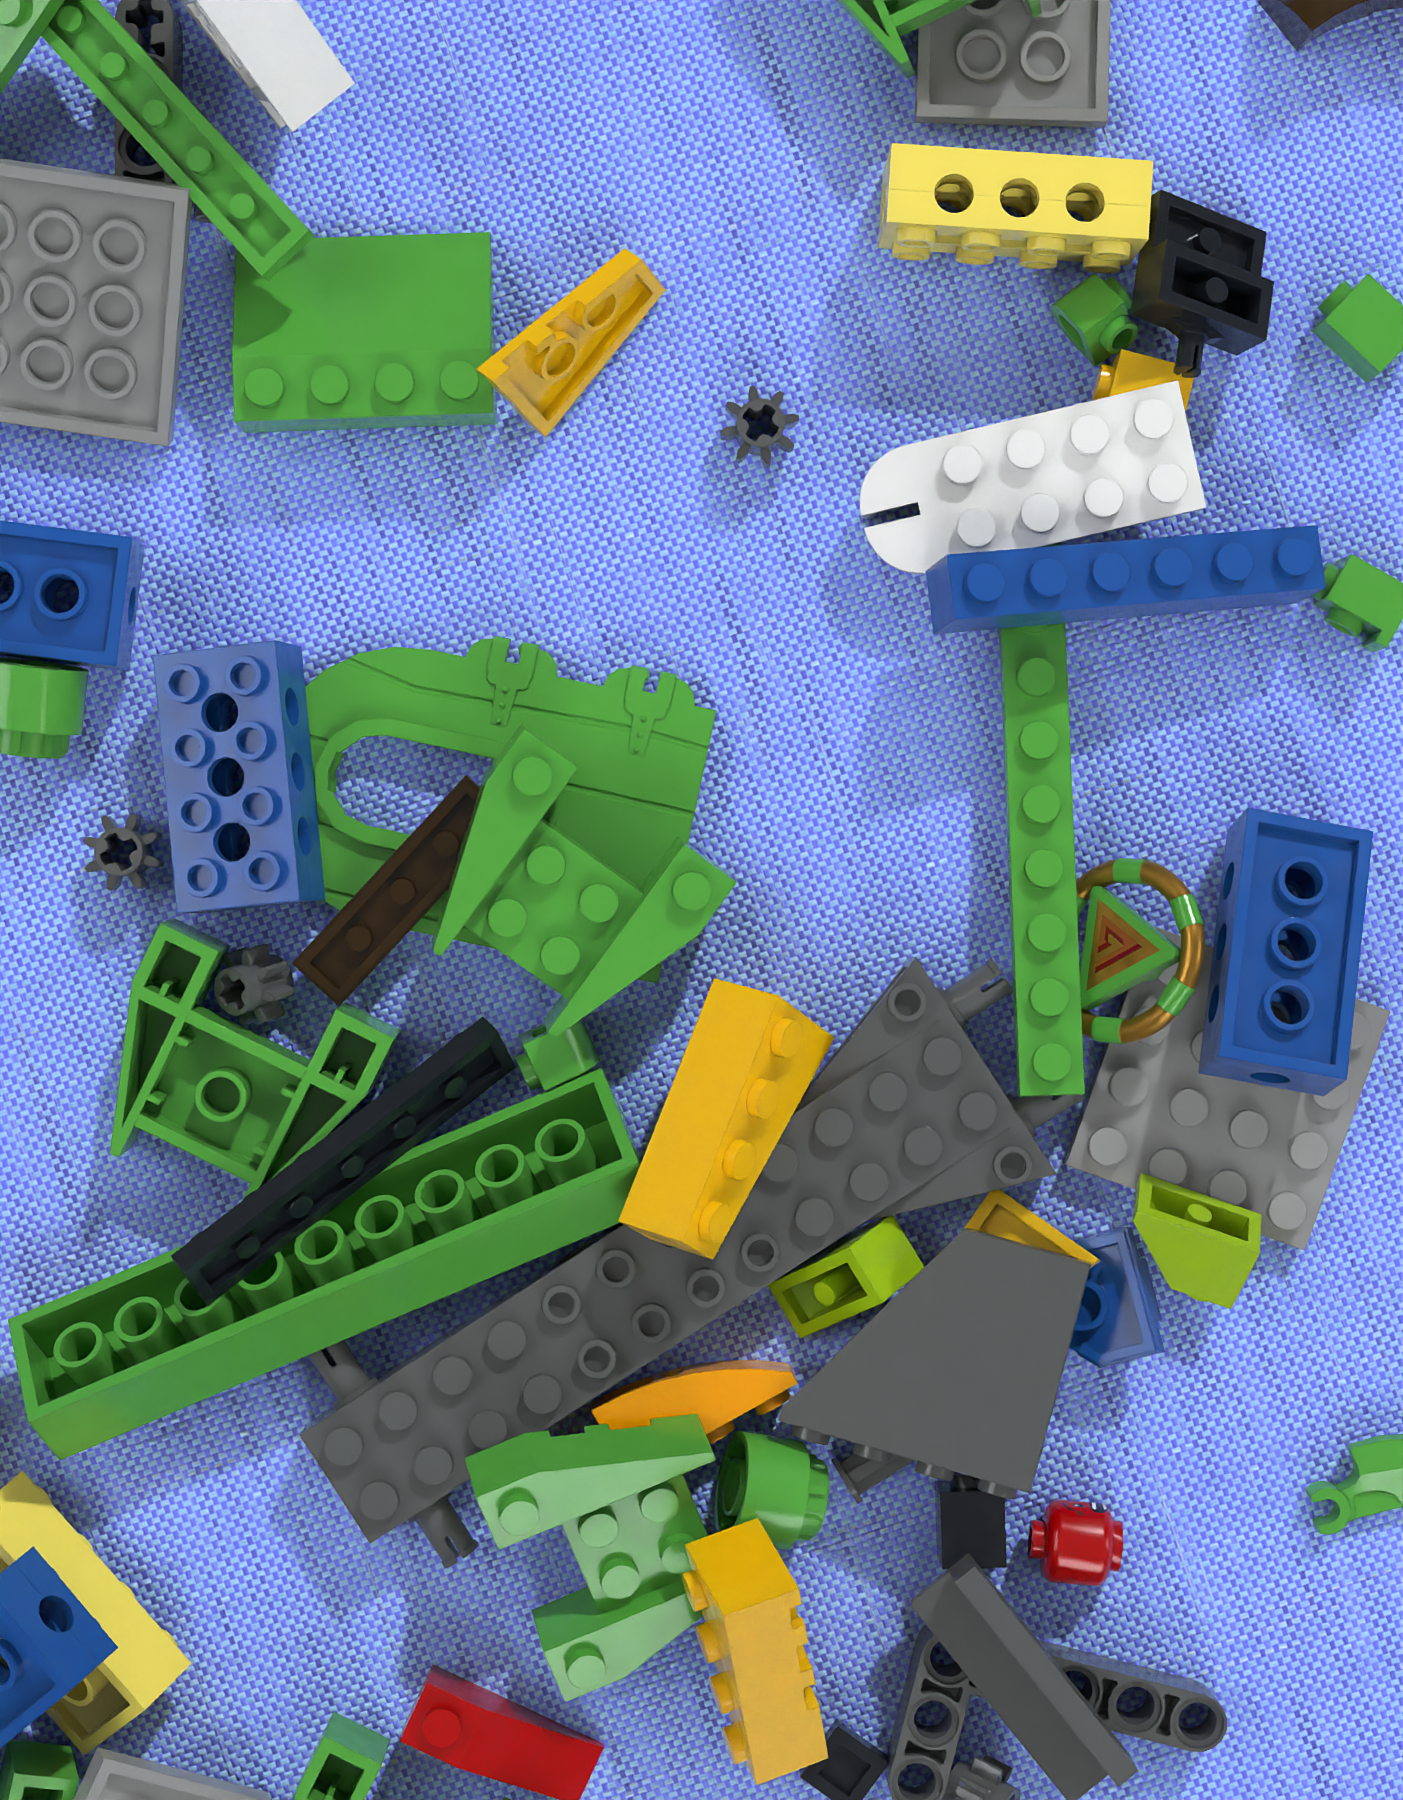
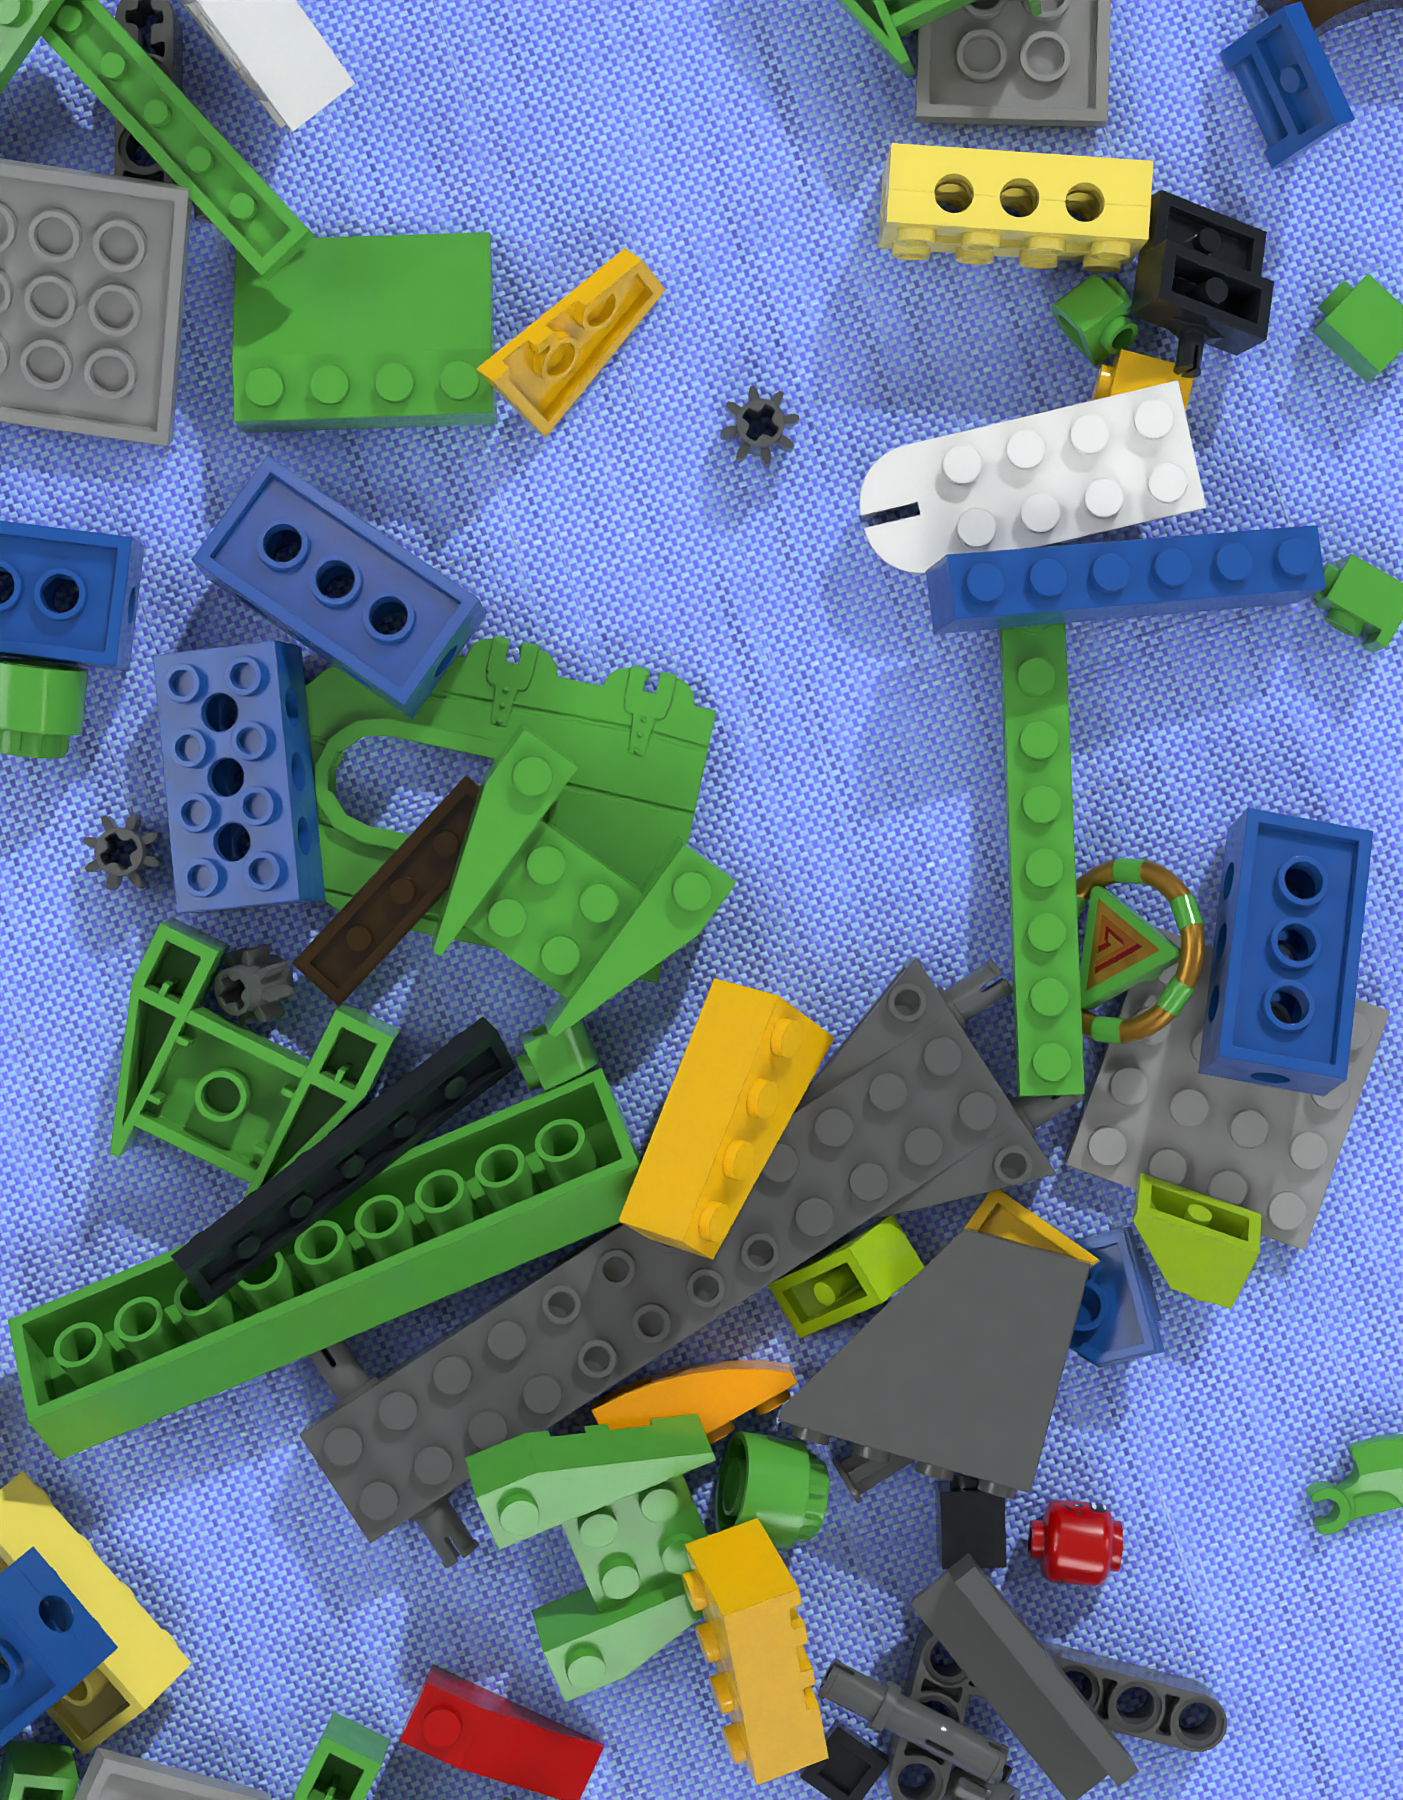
(337, 544): none -> blue brick
(891, 1710): none -> dark grey pin
(1288, 84): none -> blue plate

